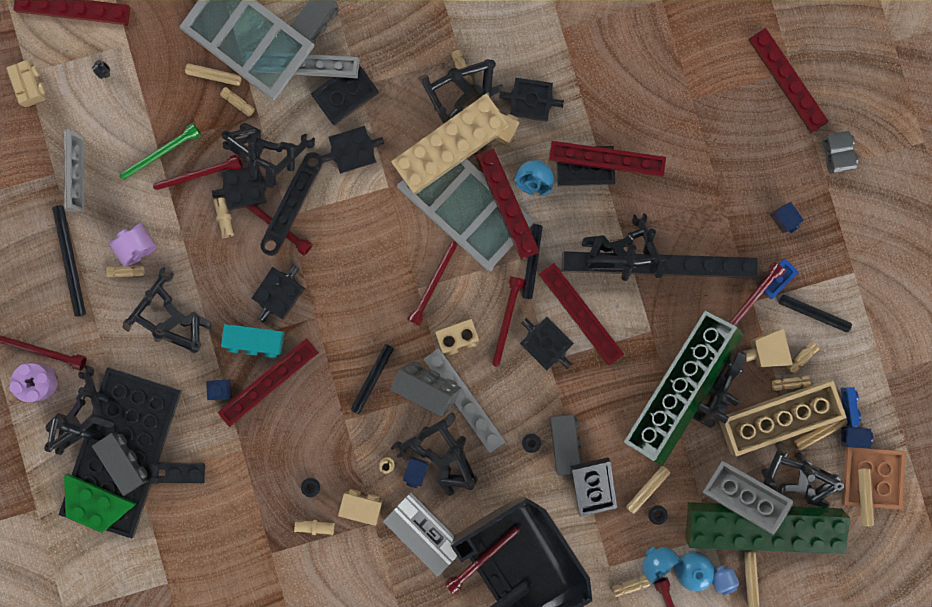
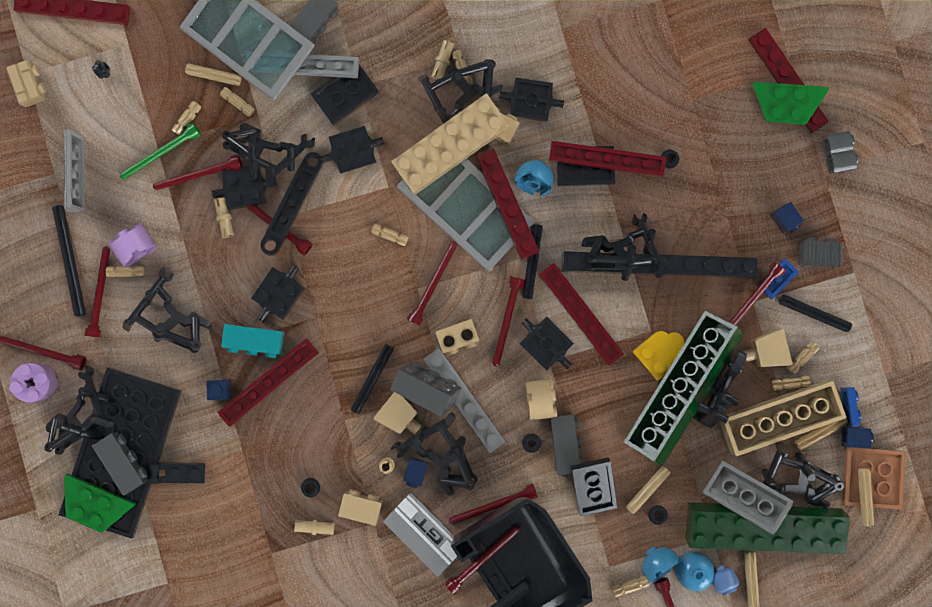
(93, 329): none -> dark red piece
(186, 118): none -> tan axle
(389, 234): none -> tan axle
(398, 414): none -> tan torso
(442, 60): none -> tan pin
(528, 492): none -> dark red piece
(541, 399): none -> tan brick
(659, 352): none -> yellow plate
(675, 157): none -> black plate
(788, 102): none -> green wing
(820, 253): none -> dark grey brick

